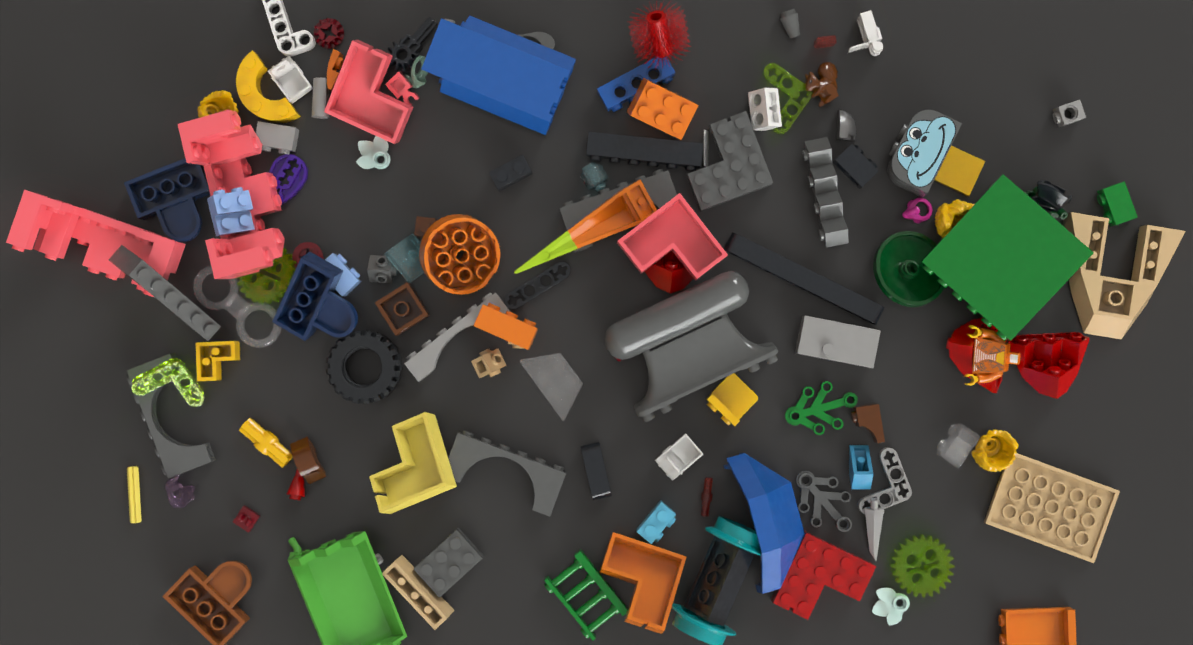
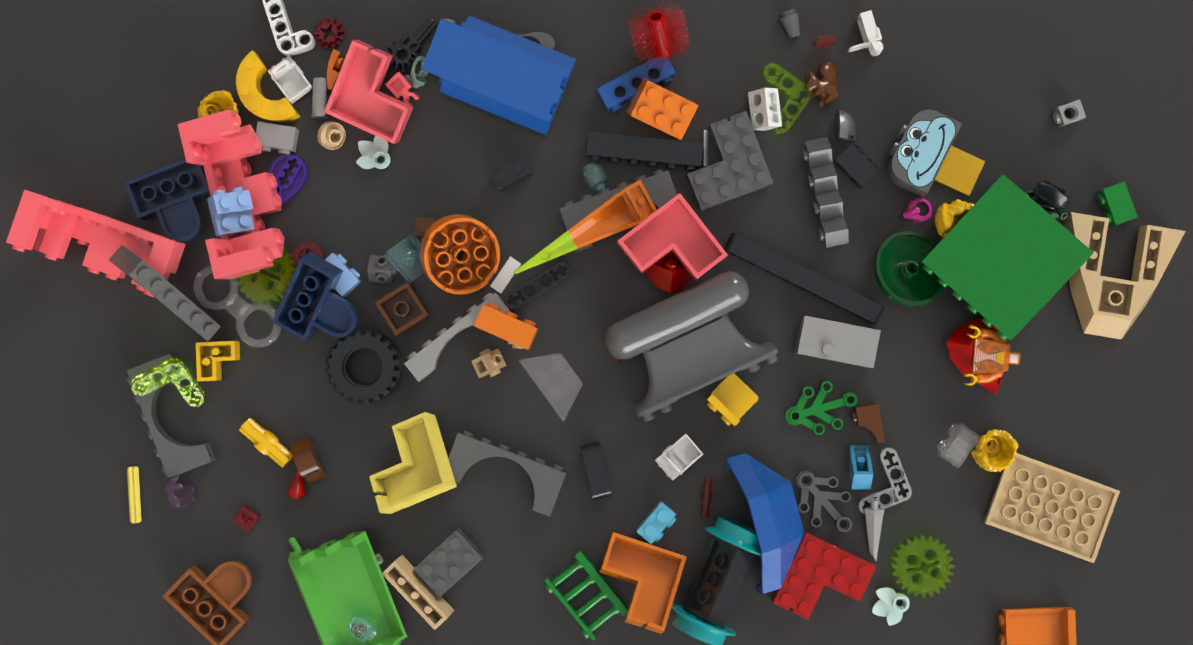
(331, 135): none -> tan plate
(362, 628): none -> clear light blue head
(505, 274): none -> white sticker
(1050, 360): red brick -> none

